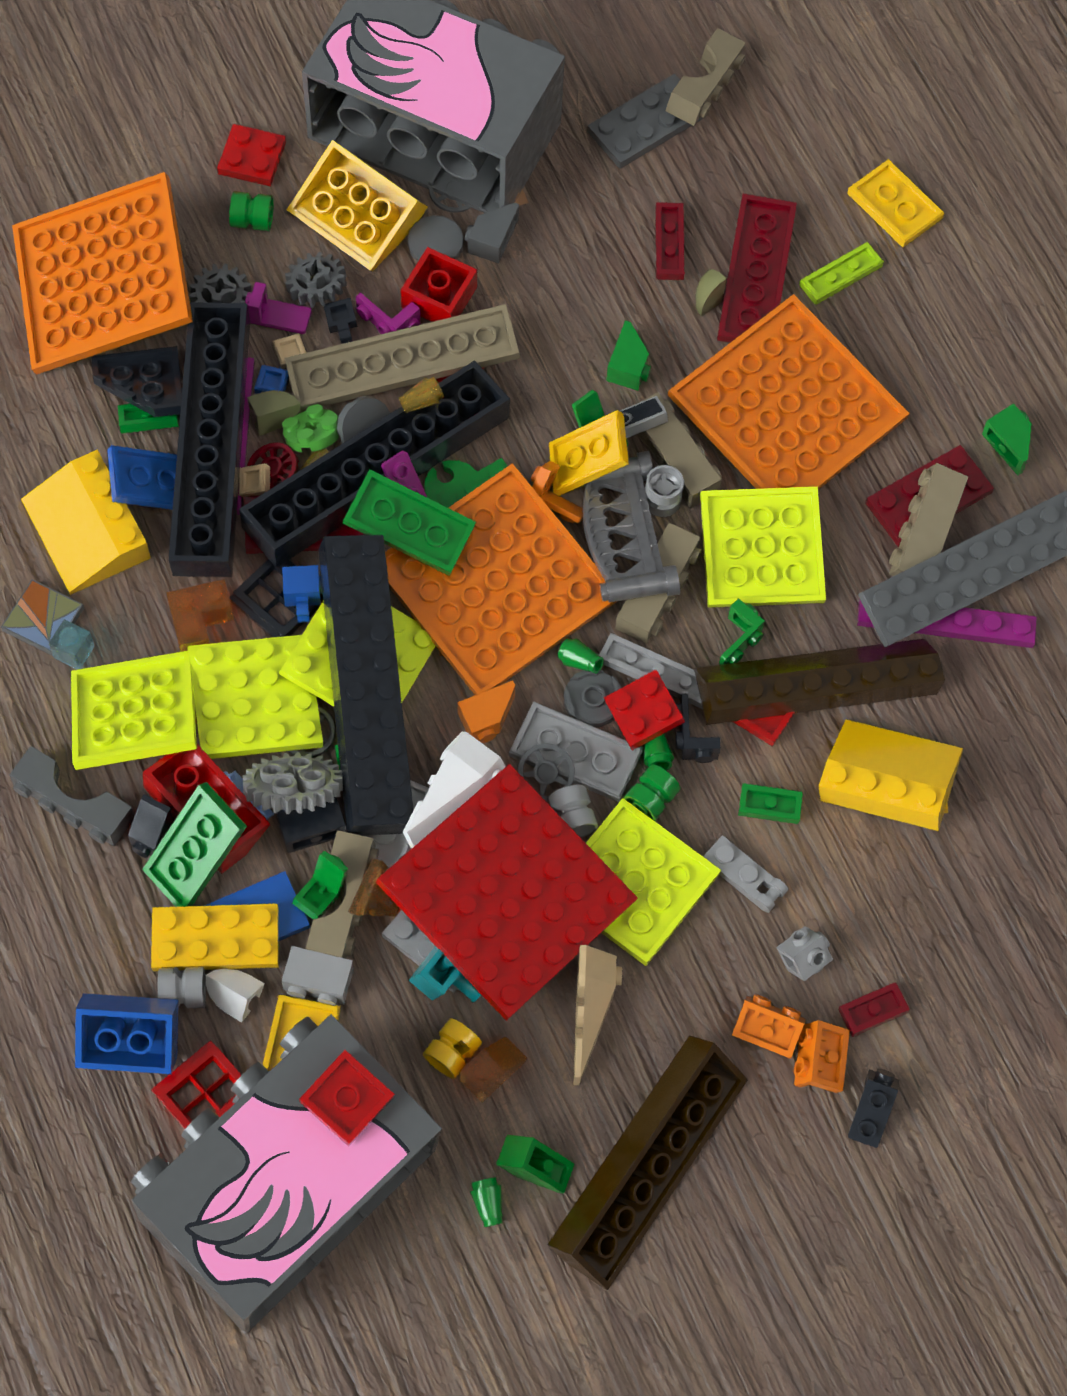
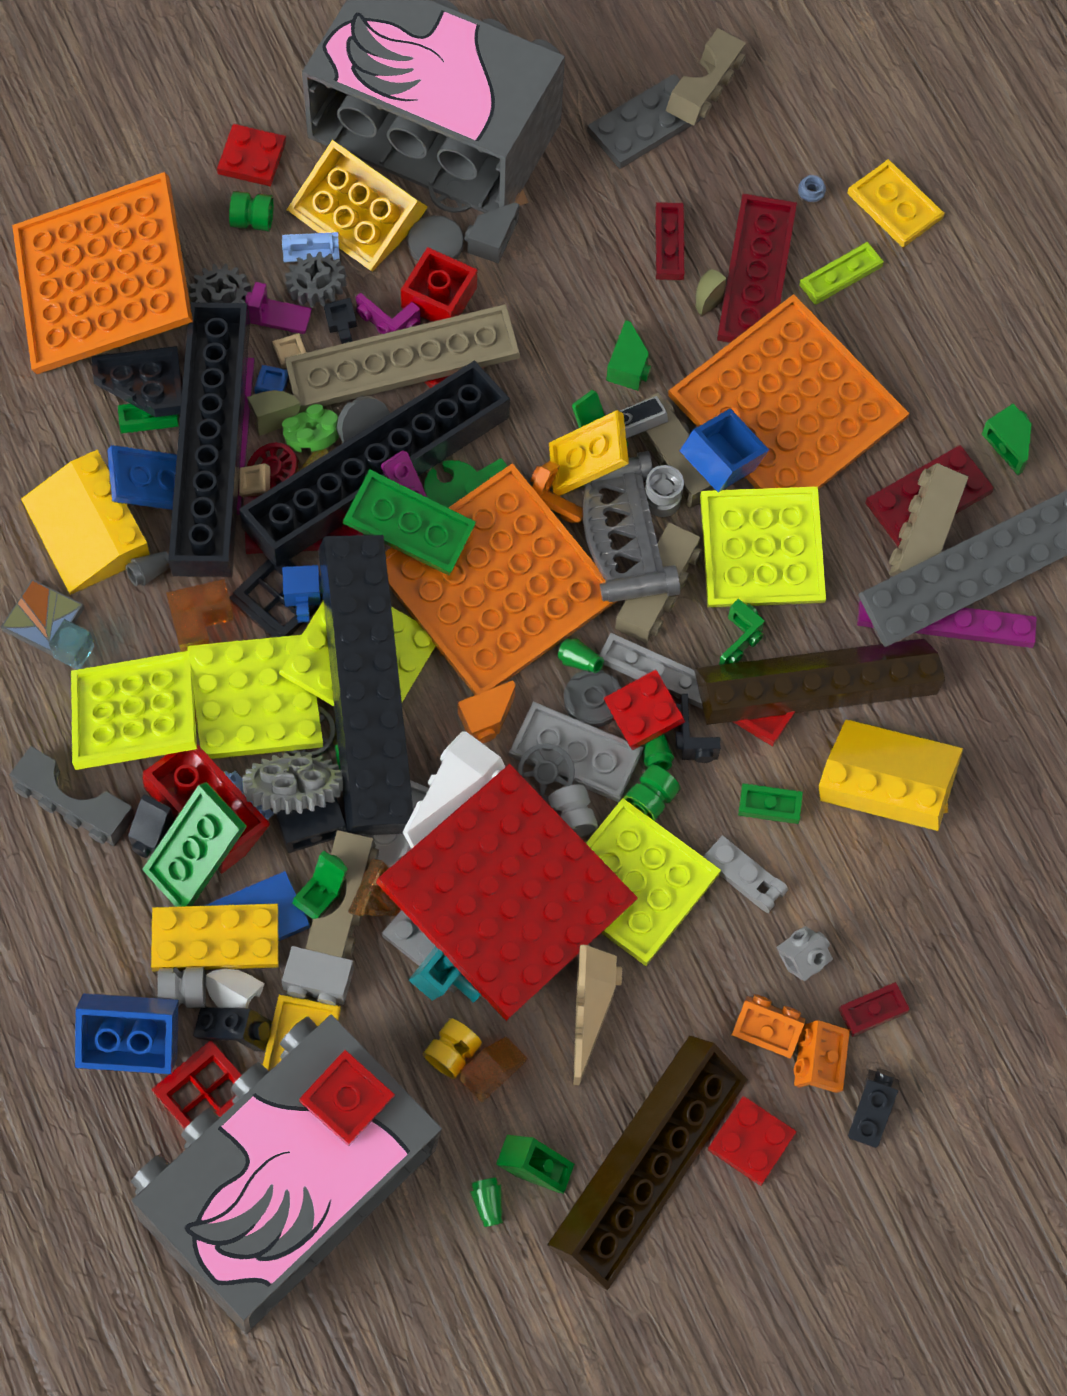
(147, 568): none -> dark grey cone
(233, 1024): none -> black bracket
(301, 244): none -> light blue hinge
(421, 395): clear yellow cone -> none
(724, 450): none -> blue piece
(752, 1140): none -> red plate
(815, 183): none -> sand blue plate

